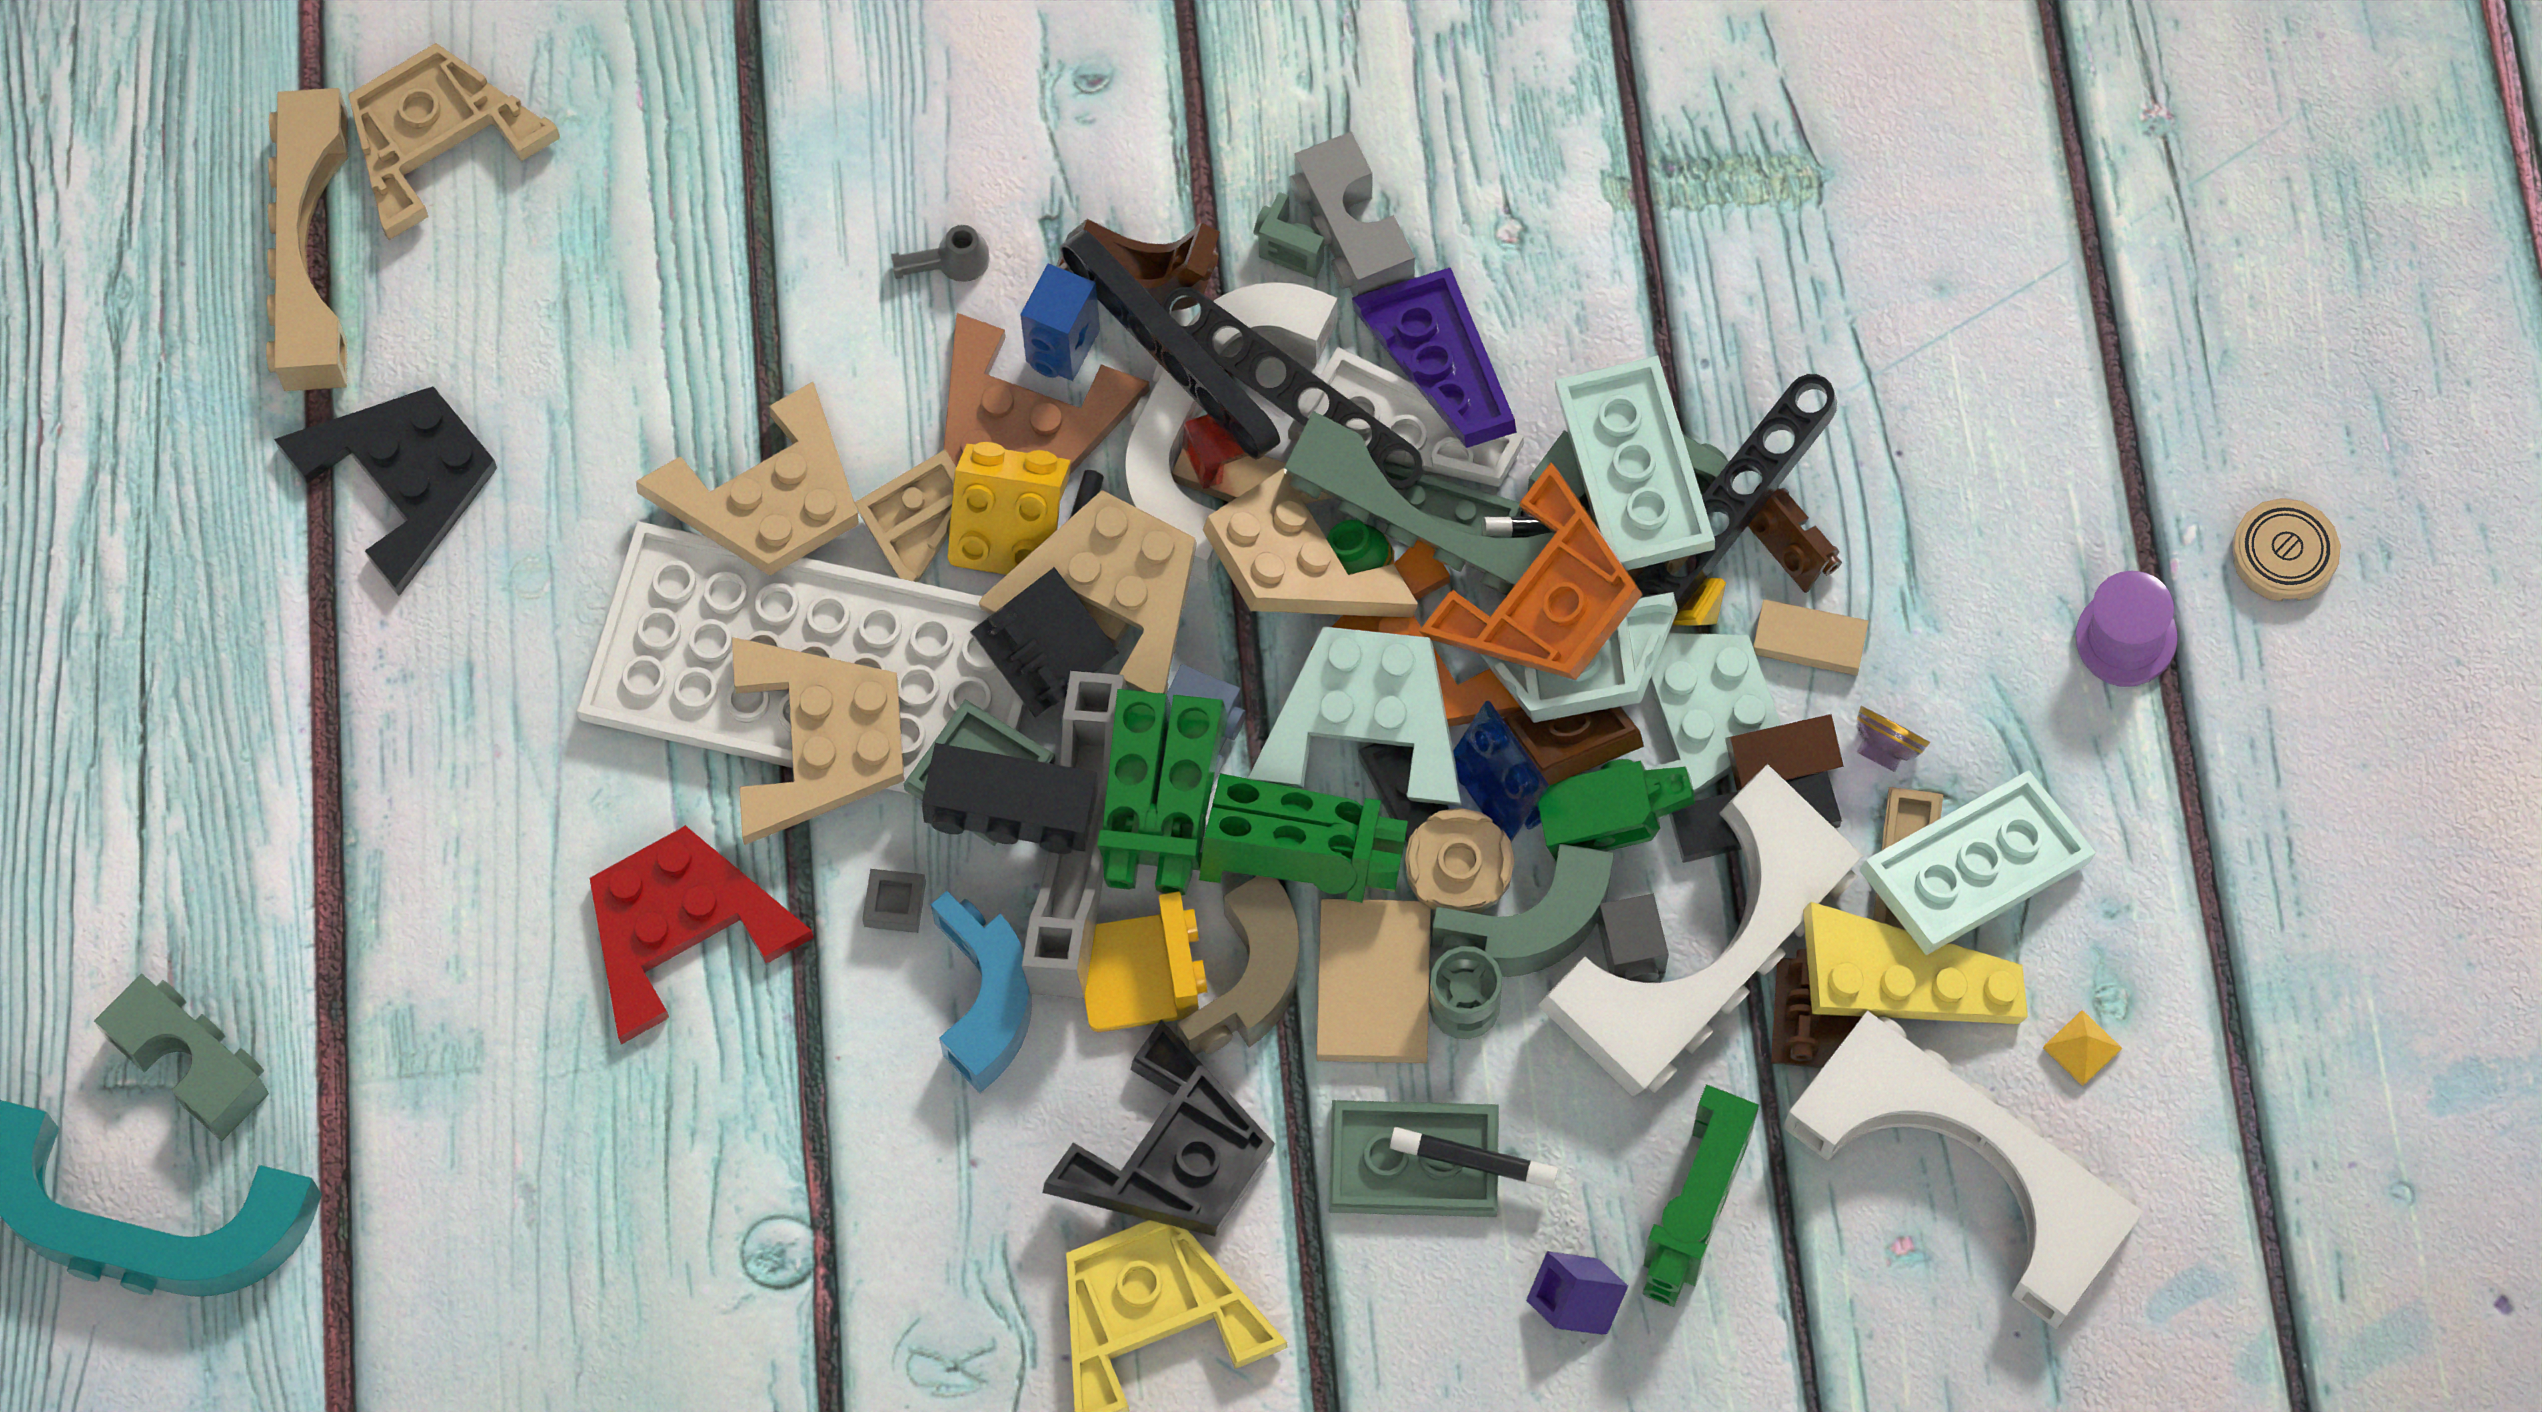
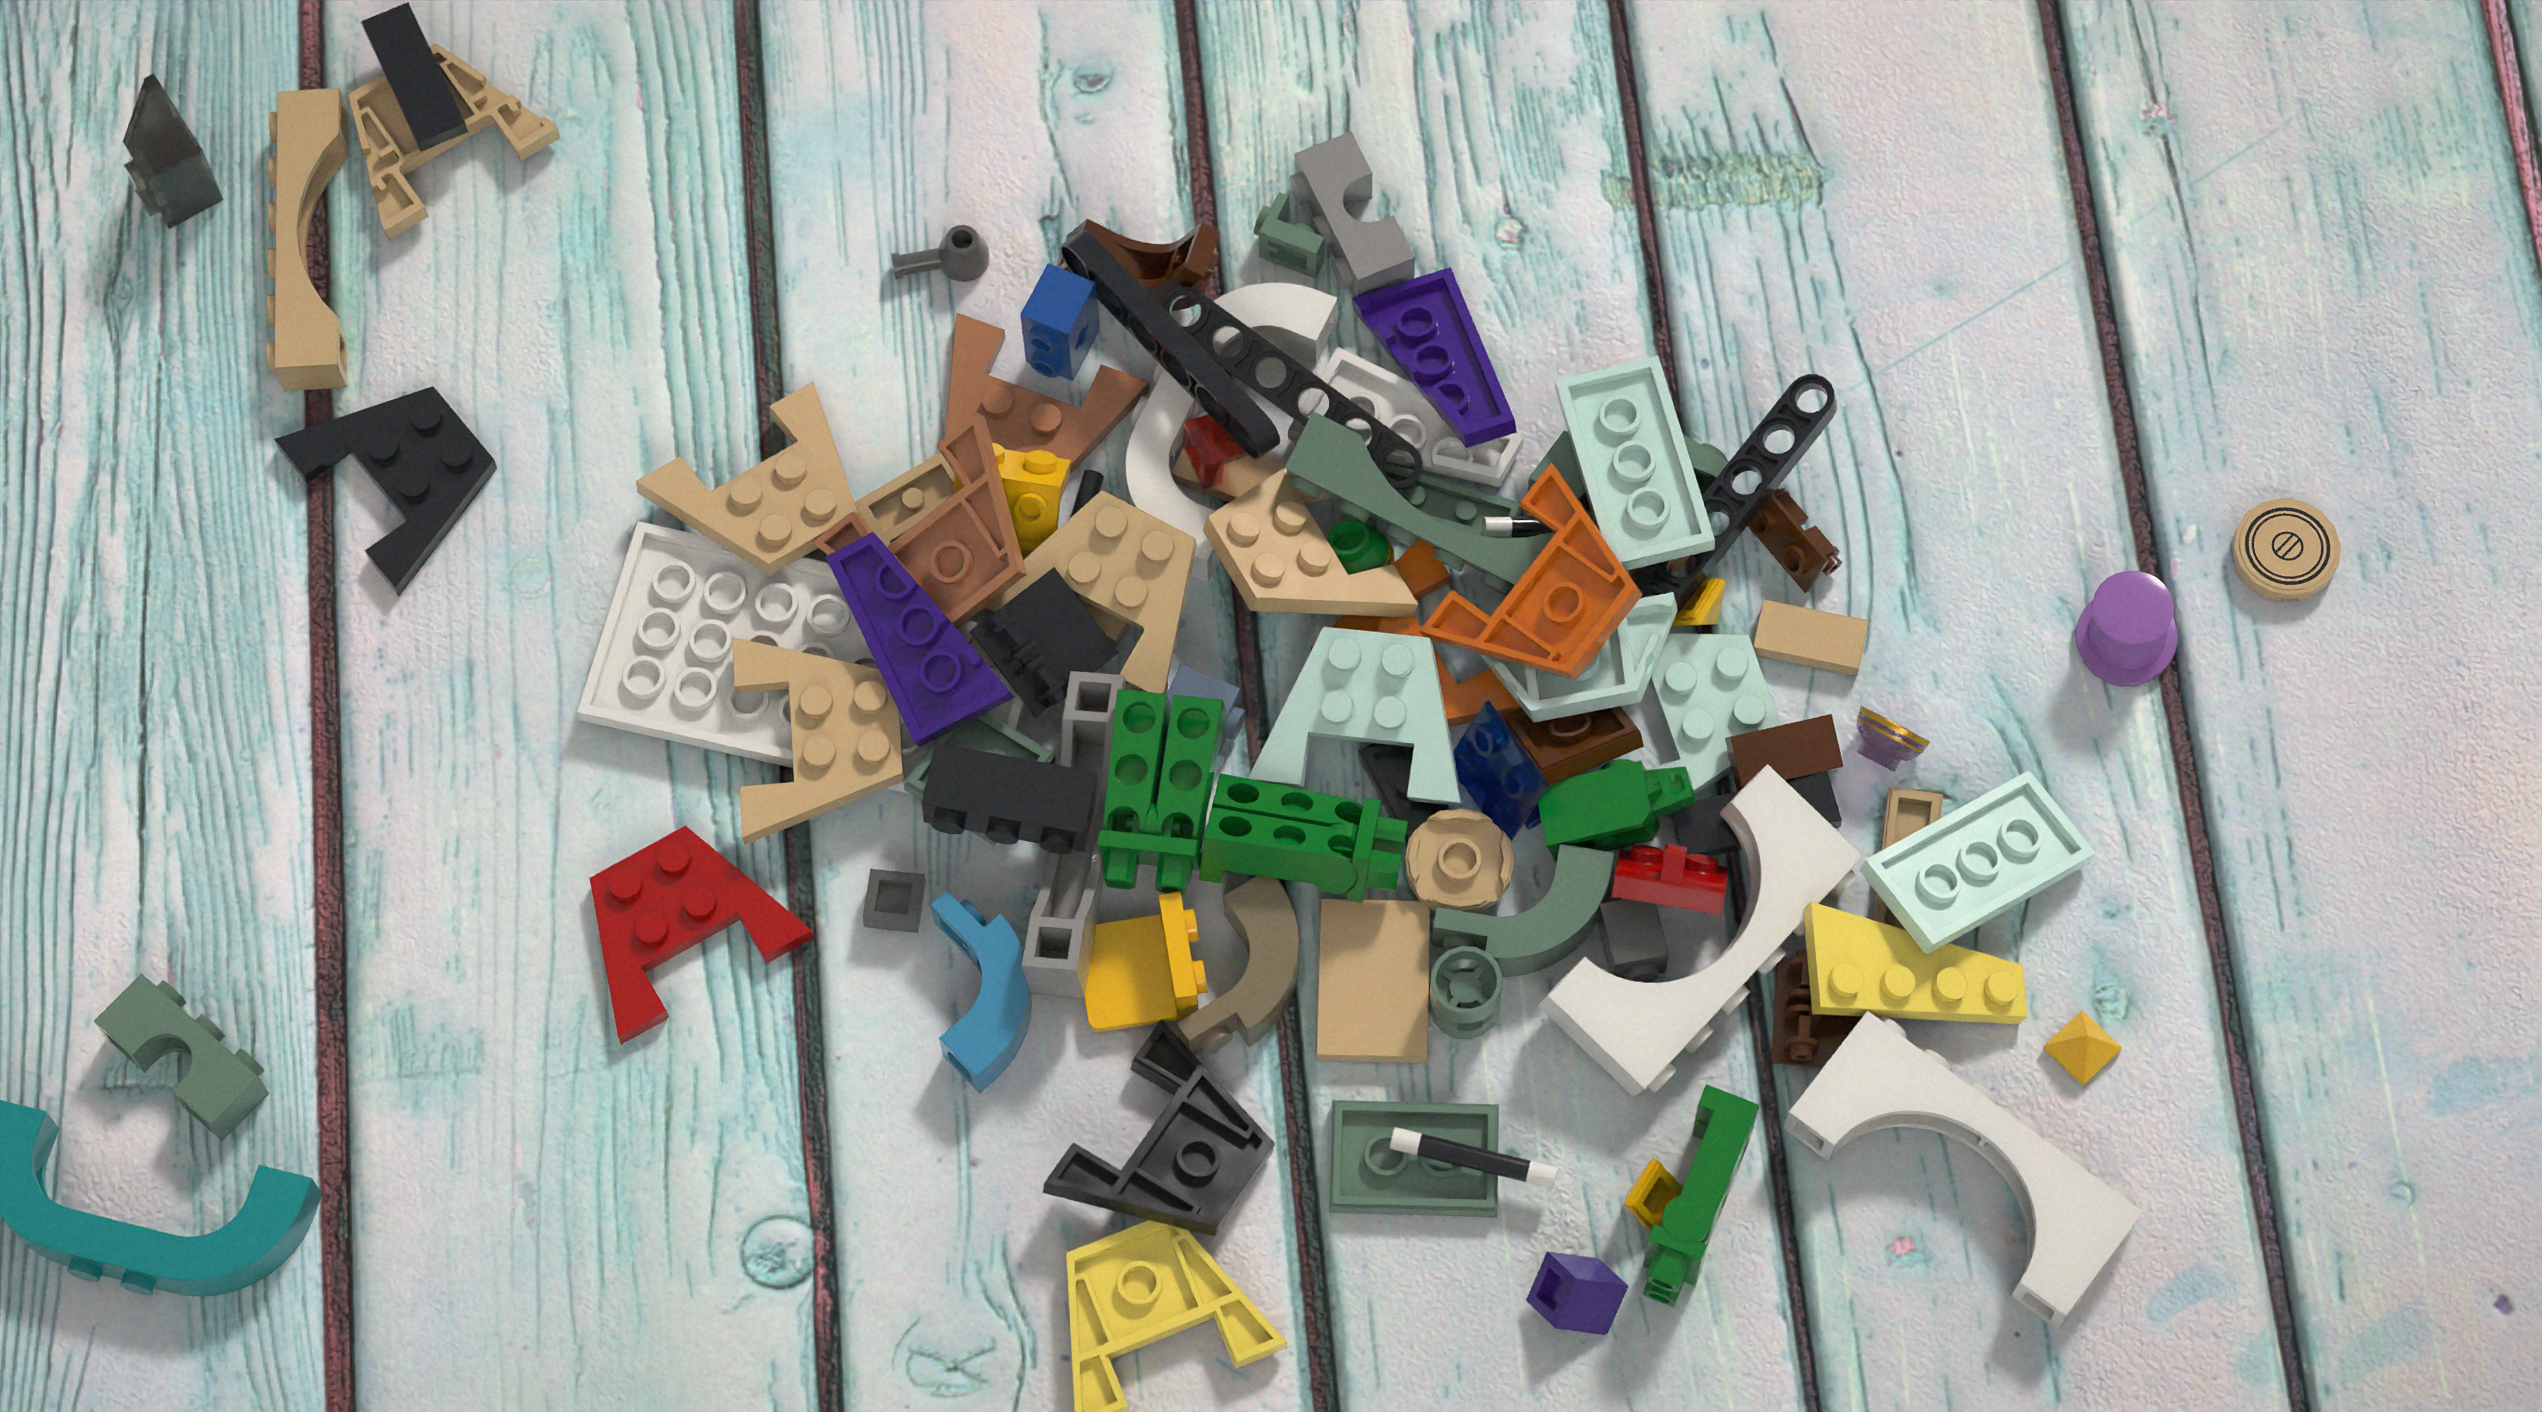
(166, 159): none -> clear smoke slope
(414, 76): none -> black tile
(919, 651): none -> dark purple wing
(967, 545): none -> nougat wing
(1651, 1194): none -> yellow slope
(1670, 878): none -> red hinge

